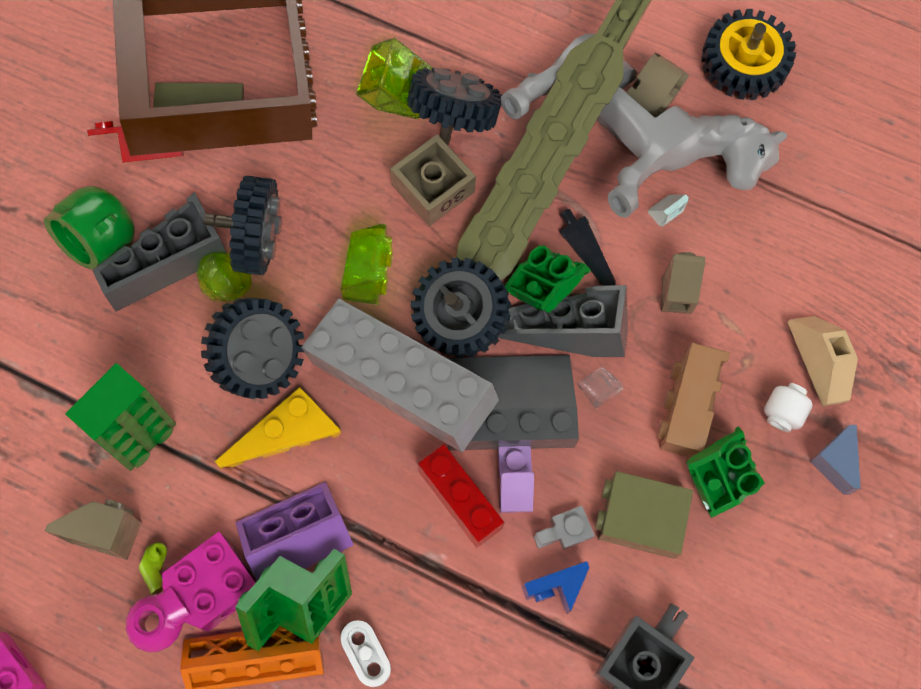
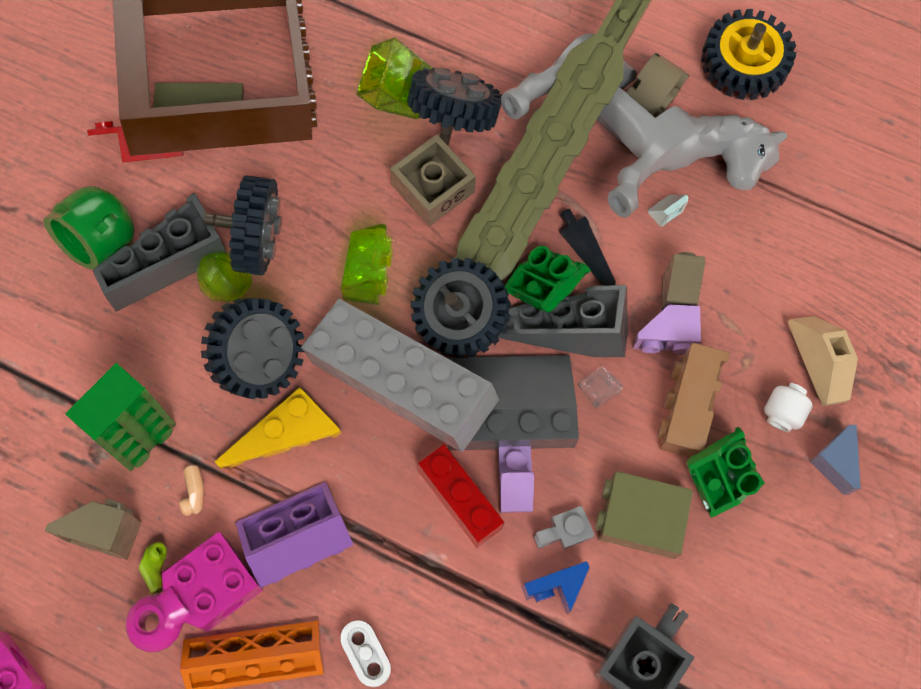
(195, 491): none -> light nougat arm
(294, 599): green bracket -> none
(671, 330): none -> lavender slope

